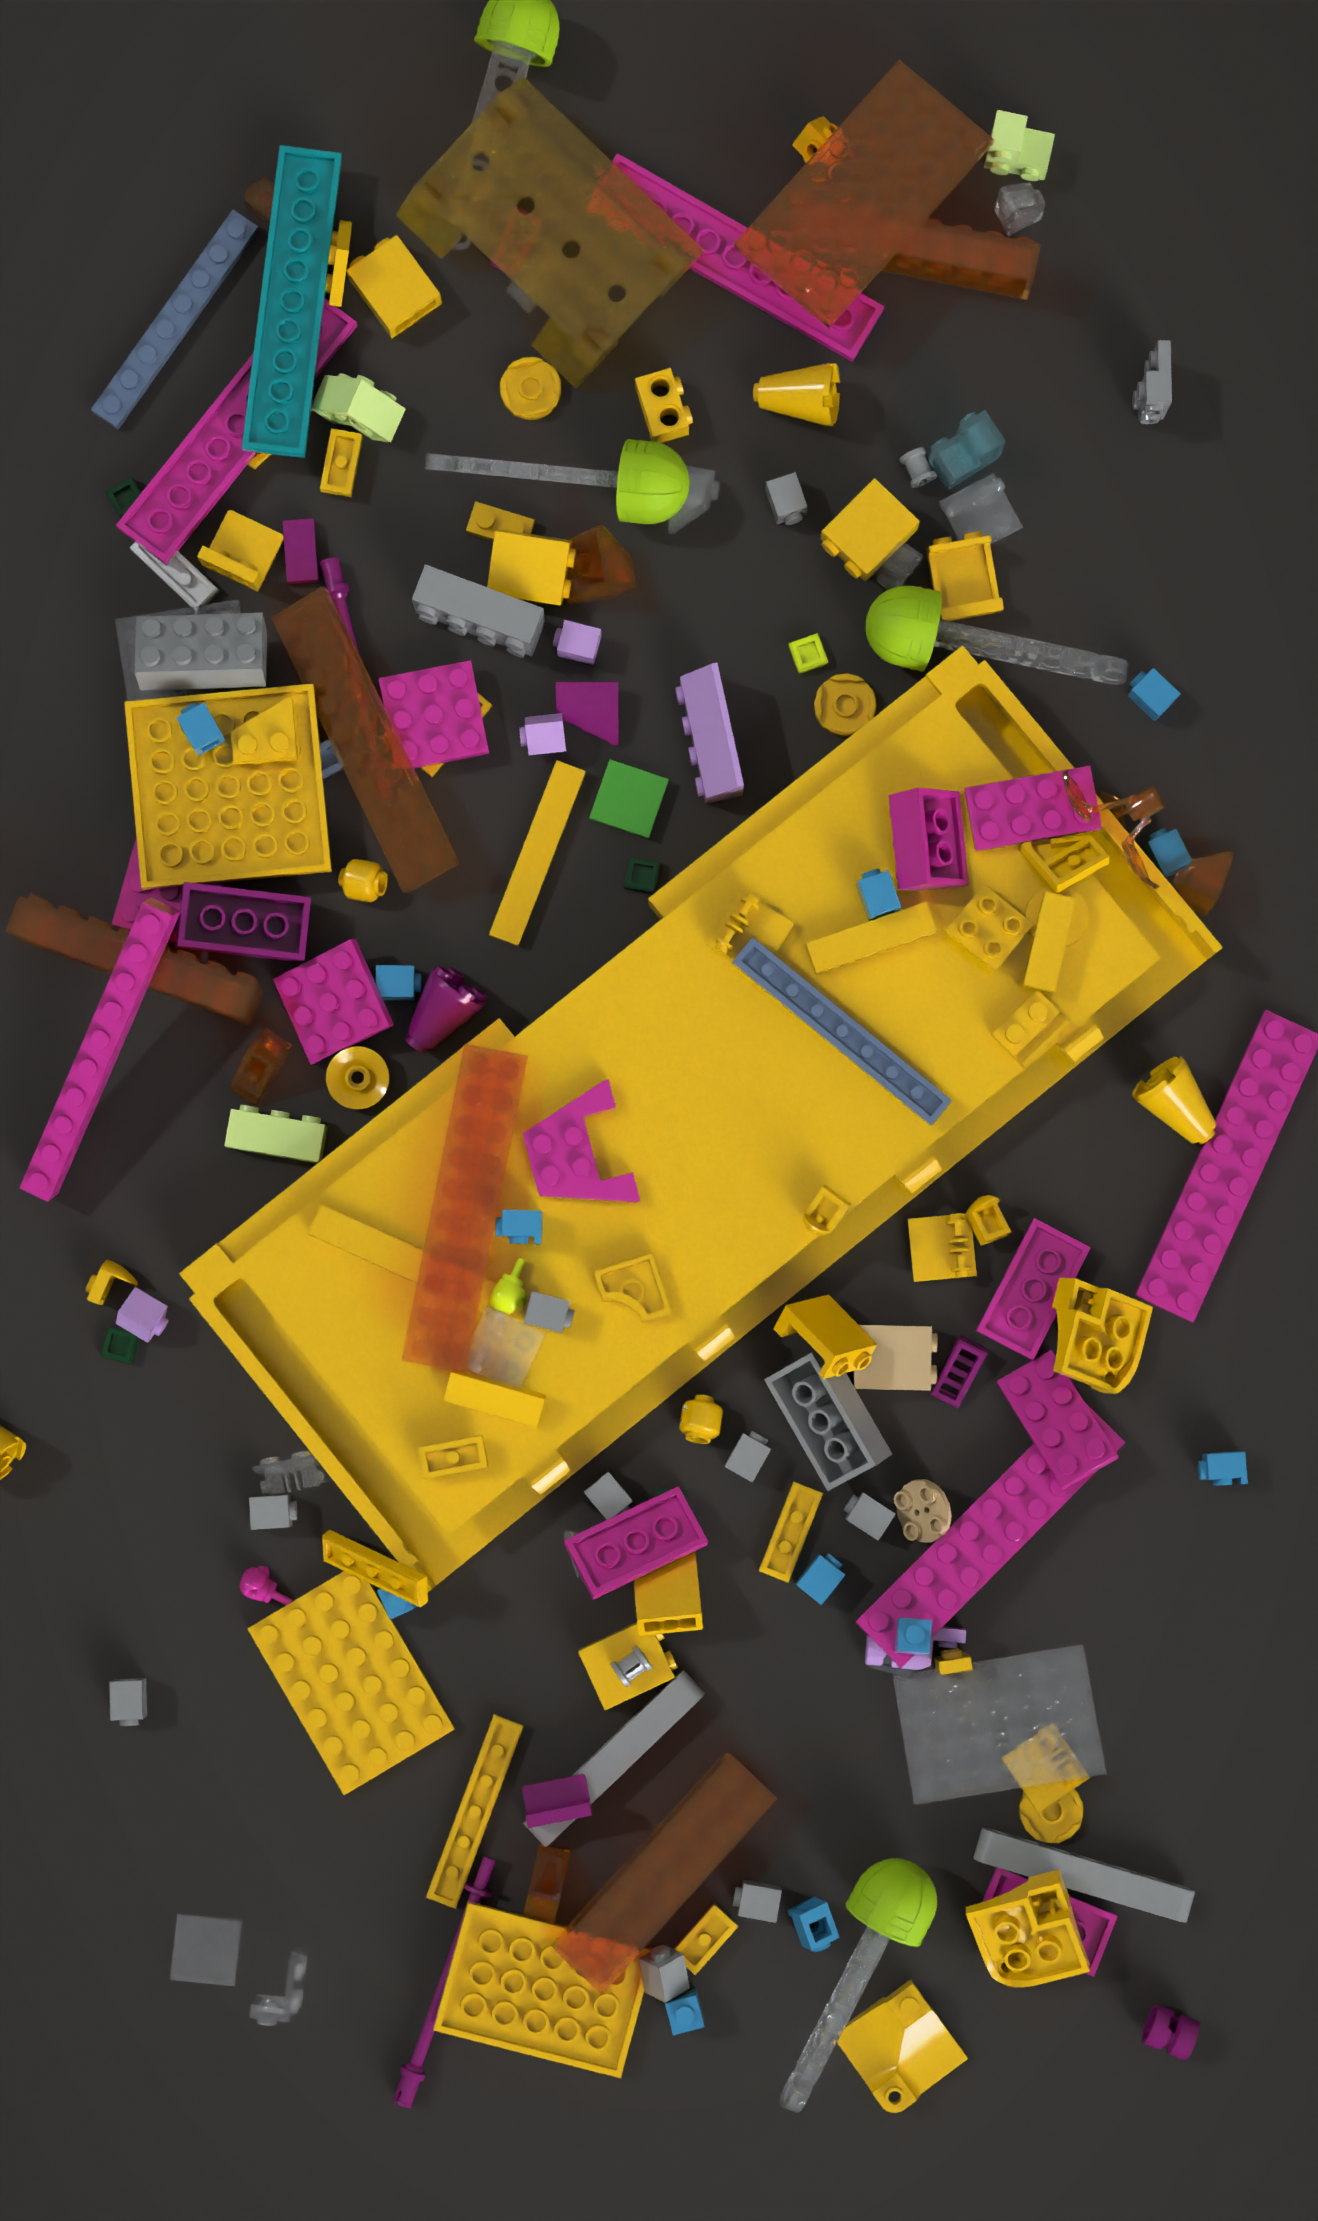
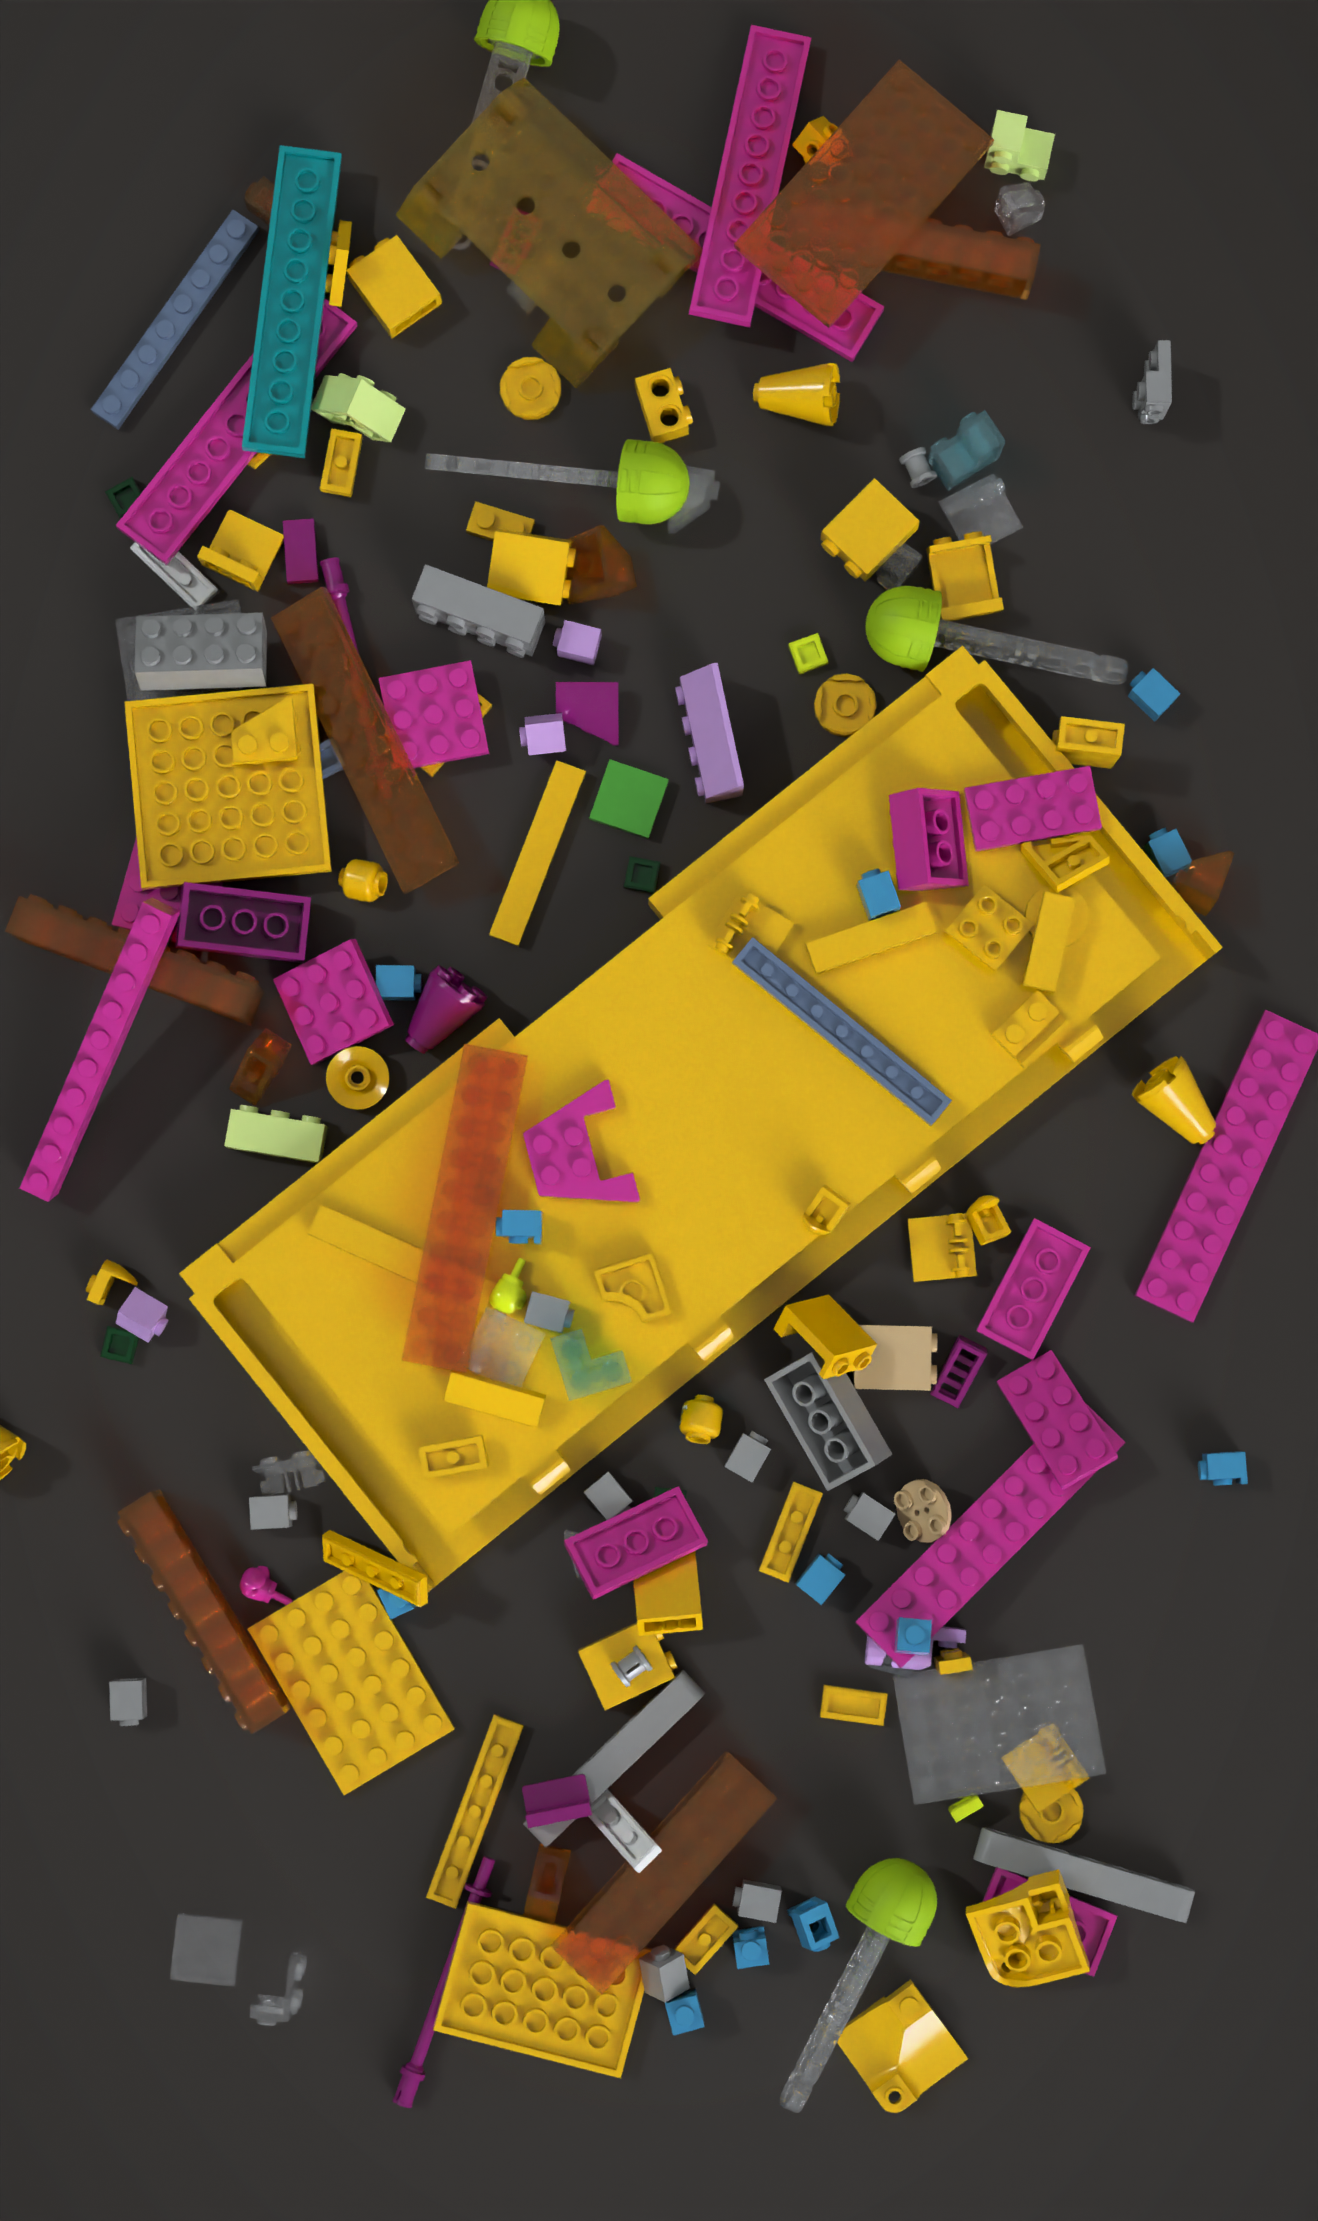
(200, 728): dark azure brick -> none
(204, 1611): none -> clear orange brick
(581, 1373): none -> clear light blue brick
(623, 1831): none -> white tile
(749, 171): none -> dark pink plate
(750, 1947): none -> dark azure brick
(786, 499): light grey brick -> none
(853, 1705): none -> yellow tile
(965, 1807): none -> neon yellow tile
(1089, 741): none -> yellow panel
(1098, 1334): yellow slope -> none
(1138, 806): clear orange plant -> none
(1171, 2032): magenta wheel -> none

